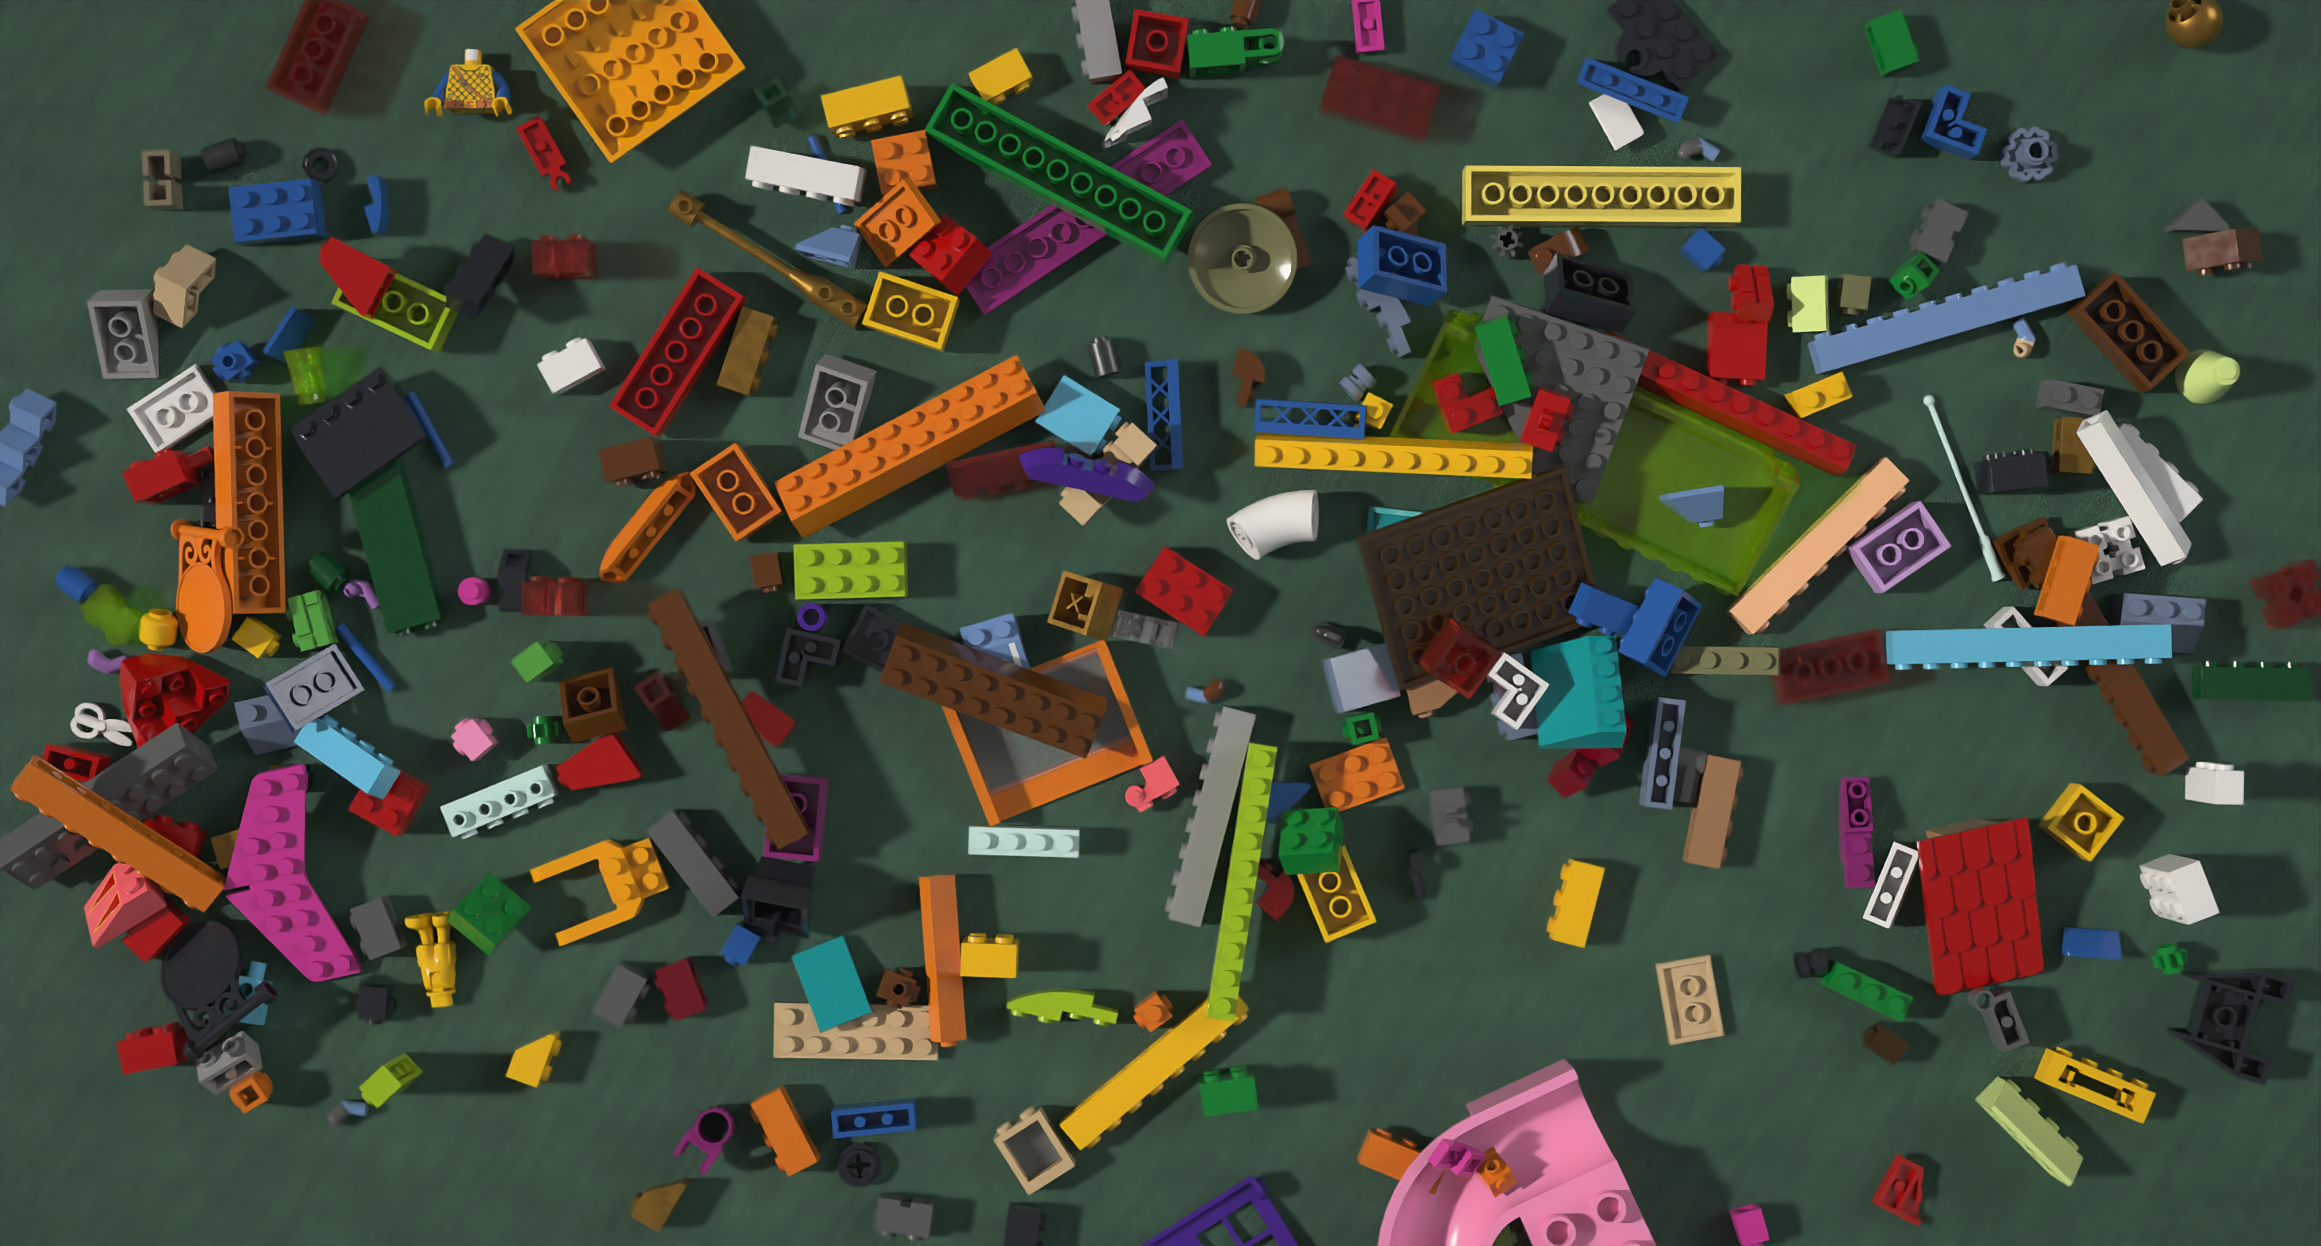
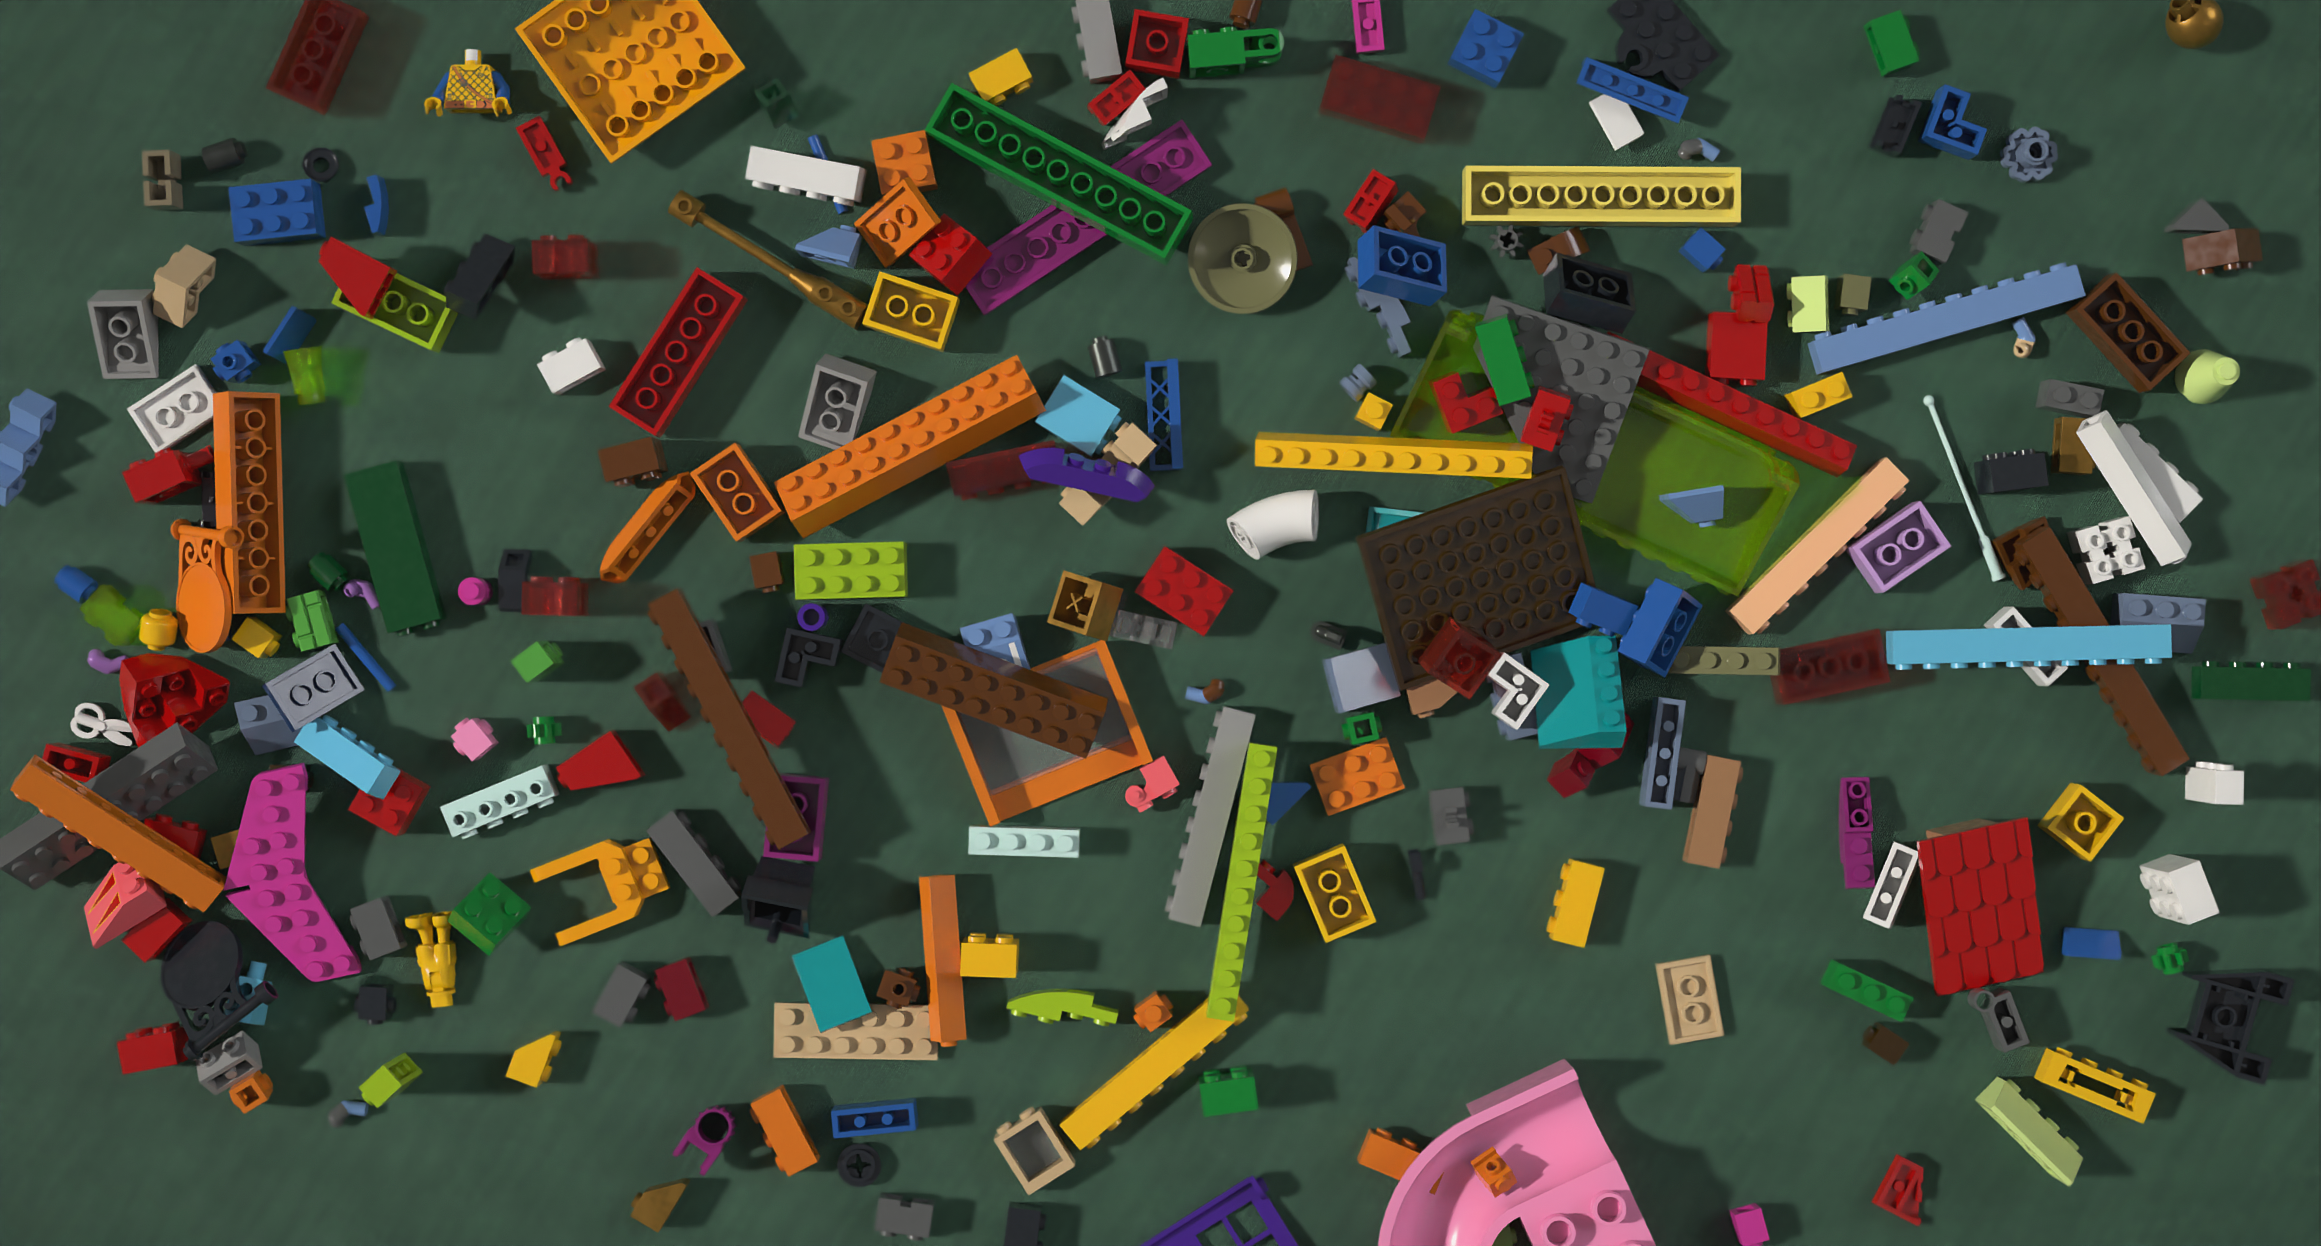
(359, 432): black slope -> none
(430, 430): blue bar -> none
(592, 705): reddish brown brick -> none
(741, 944): blue brick -> none
(748, 352): pearl gold brick -> none
(867, 107): yellow brick -> none
(1250, 370): reddish brown brick -> none
(1306, 426): blue fence -> none
(1311, 841): green brick -> none
(1457, 1157): dark pink slope -> none
(1810, 963): black wheel -> none
(2067, 580): orange brick -> none

